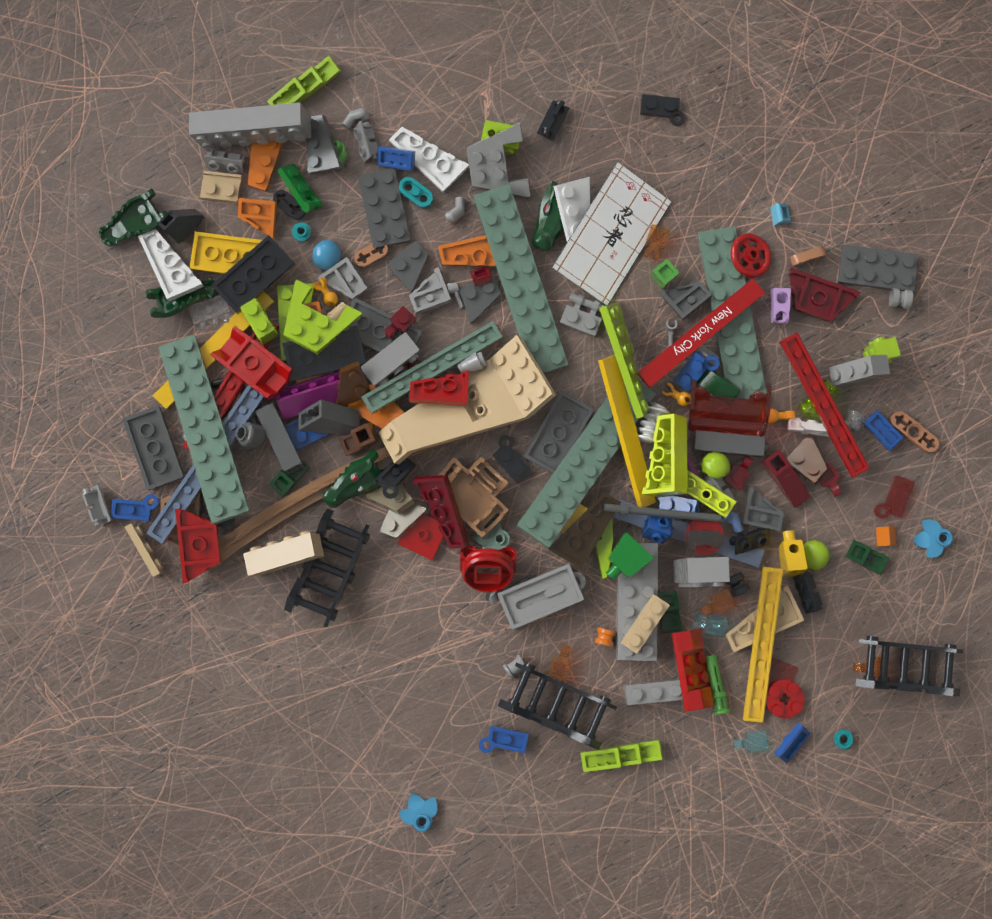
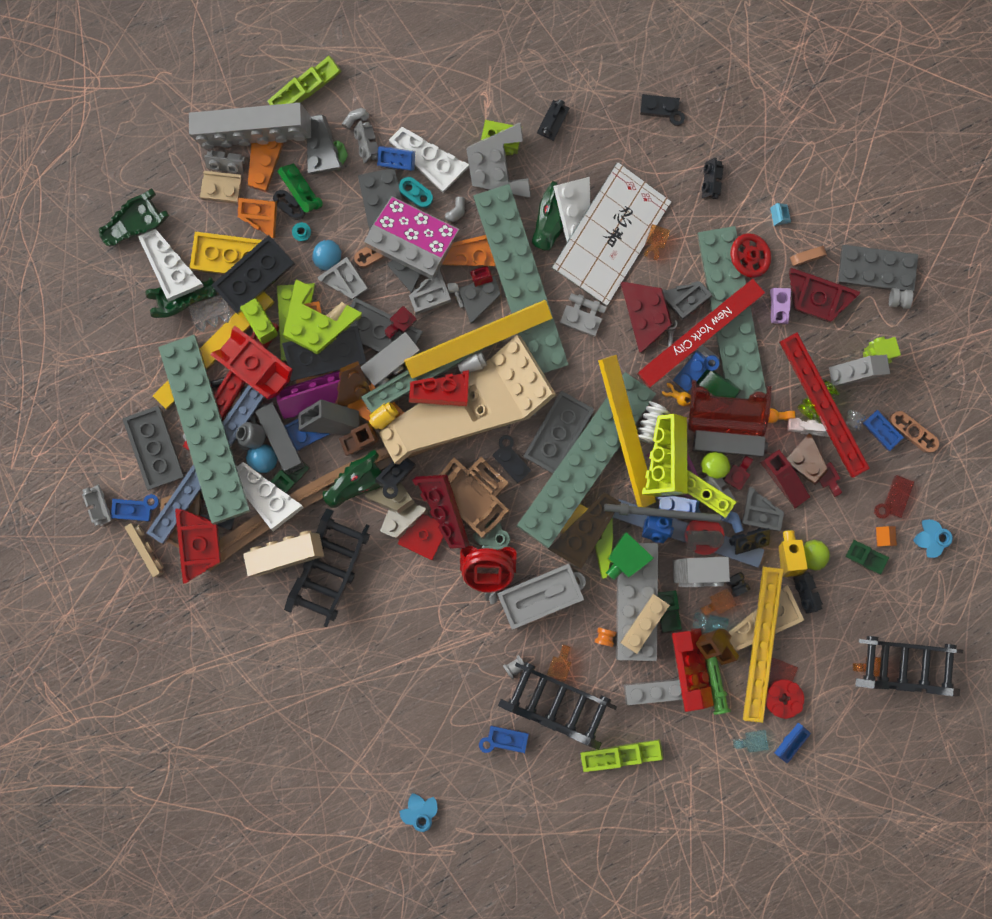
(180, 223): black slope -> none
(262, 459): none -> dark azure hair
(266, 498): none -> white wing
(329, 298): light orange arm -> none
(383, 416): none -> yellow brick
(411, 237): none -> slope
(478, 339): none -> yellow tile
(623, 351): lime wing -> none
(647, 312): none -> dark red wing
(664, 273): bright green panel -> none
(712, 170): none -> black hinge
(717, 645): none -> reddish brown brick
(849, 739): teal plate -> none

